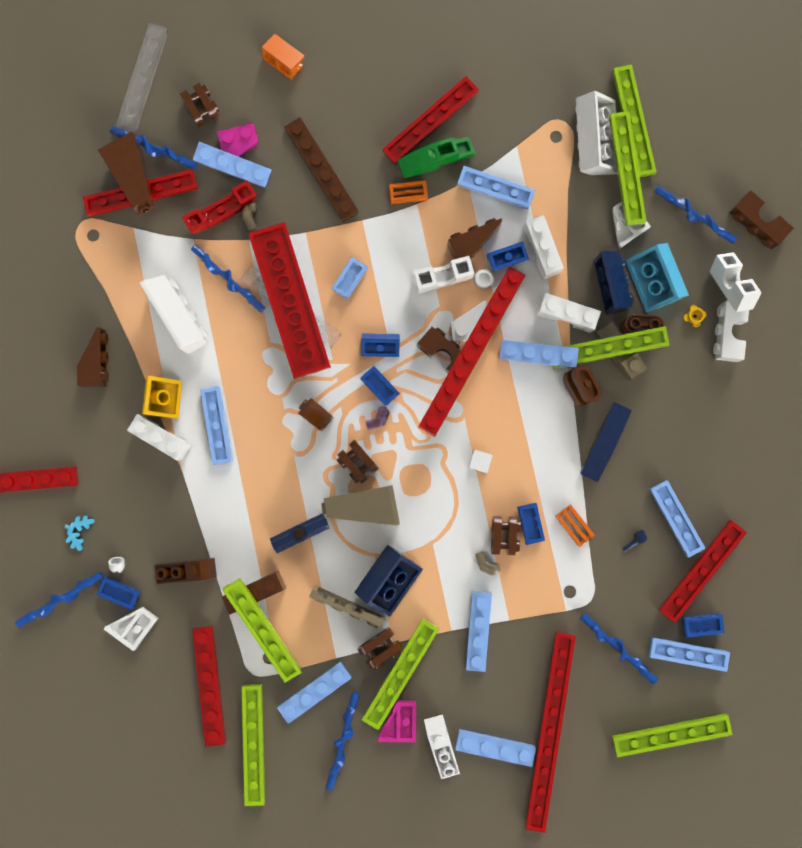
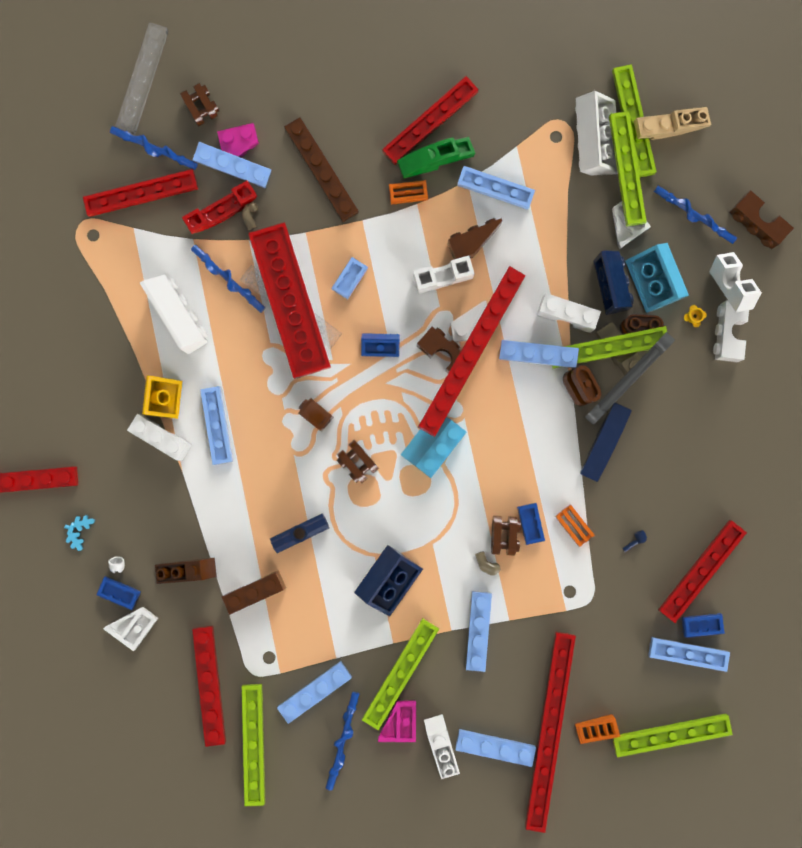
(55, 599): blue piece -> none
(92, 365): reddish brown slope -> none
(128, 168): reddish brown slope -> none
(262, 629): lime plate -> none
(282, 56): orange hinge -> none
(342, 604): dark tan wing -> none
(365, 506): dark tan slope -> none
(377, 659): reddish brown brick -> none
(379, 386): blue plate -> none
(380, 419): clear purple arm -> none
(430, 452): none -> medium azure slope
(480, 461): white tile -> none
(483, 279): white tile -> none
(507, 256): blue slope -> none
(543, 243): white arch -> none
(613, 733): none -> orange slope
(618, 644): blue piece -> none
(626, 382): none -> dark grey piece
(672, 124): none -> tan slope
(677, 518): light blue plate -> none

